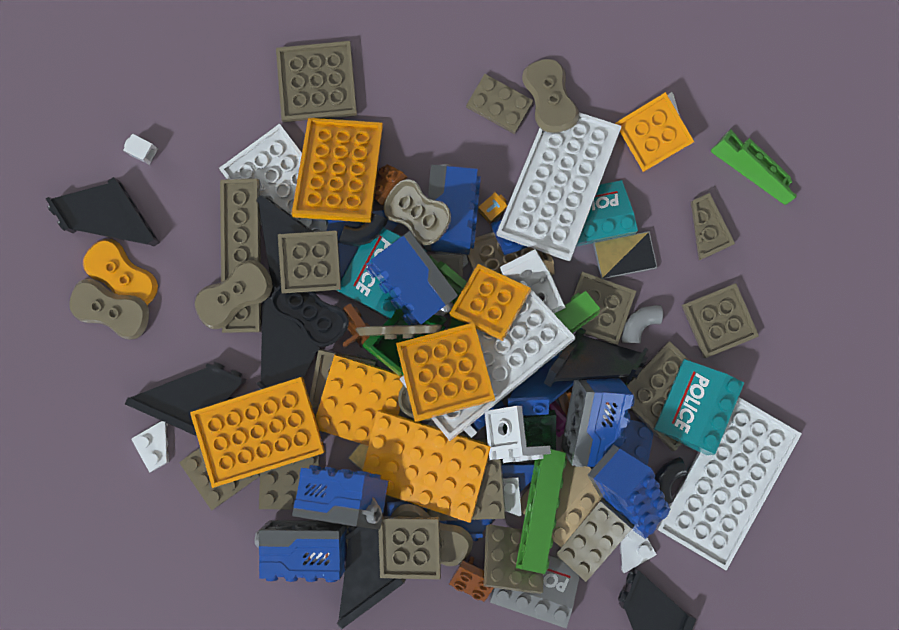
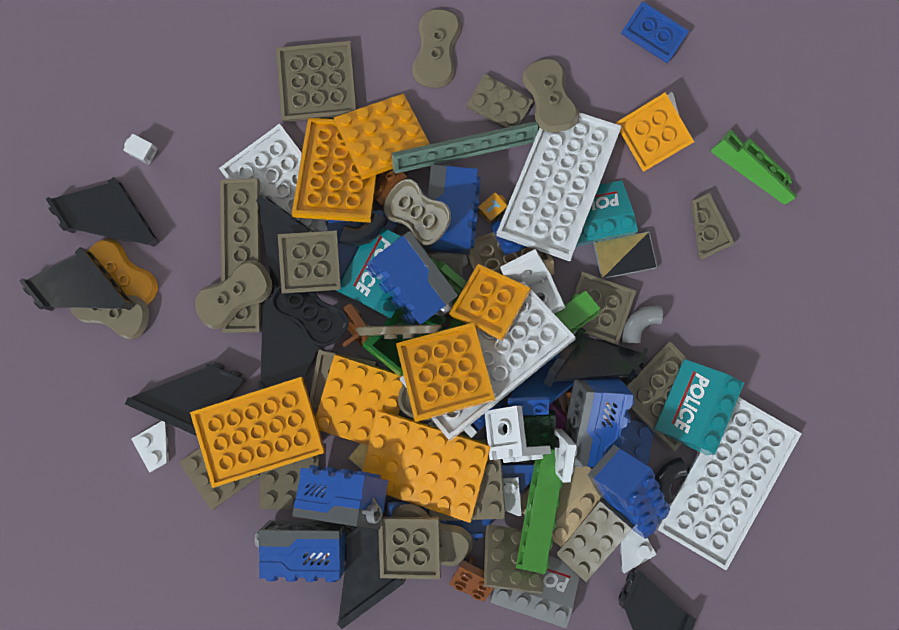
(76, 284): none -> black piece
(379, 131): none -> light orange plate
(438, 34): none -> dark tan plate
(464, 147): none -> sand green plate
(564, 456): none -> white wing
(654, 32): none -> blue plate
(720, 320): dark tan plate -> none

